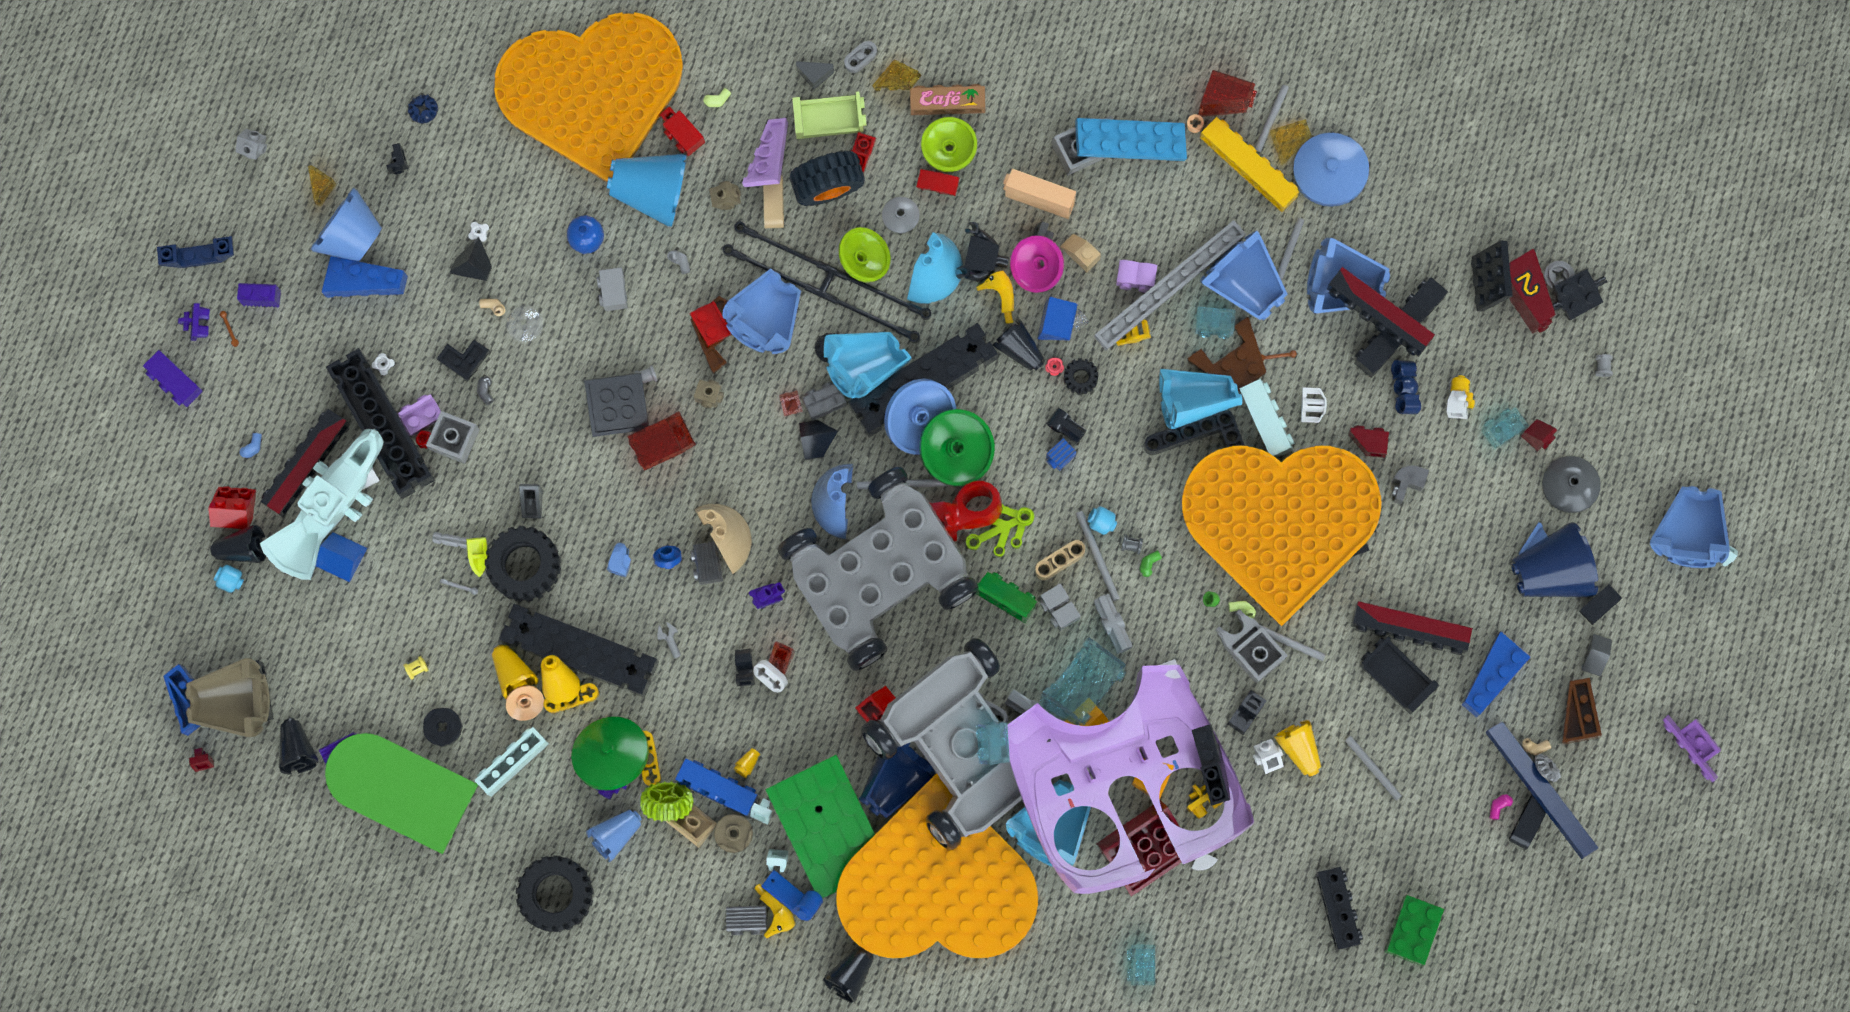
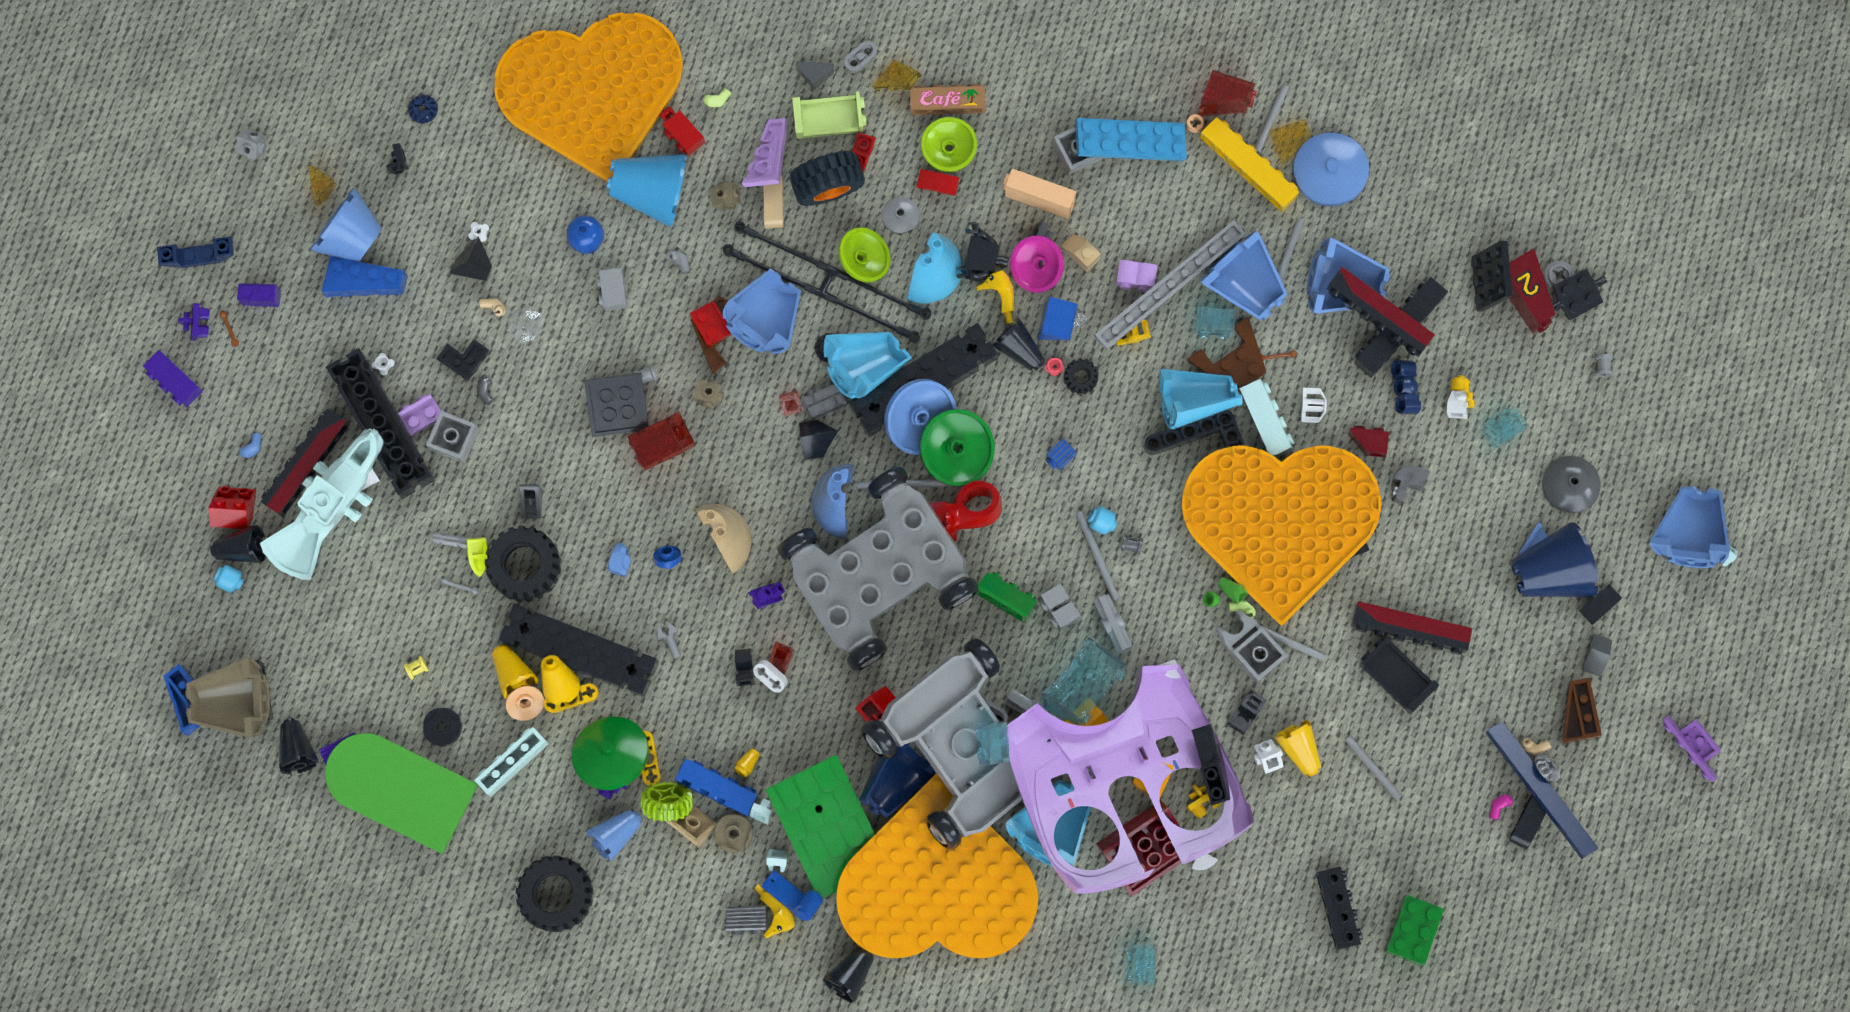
(201, 760): dark red tile -> none
(340, 556): blue slope -> none
(422, 439): red plate -> none
(707, 563): flat silver brick -> none
(1004, 528): lime plant -> none
(1062, 423): black piece -> none
(1065, 552): tan beam -> none
(1147, 561): bright green arm -> none
(1233, 590): none -> bright green cone
(1498, 668): blue wedge -> none
(1539, 434): dark red slope -> none

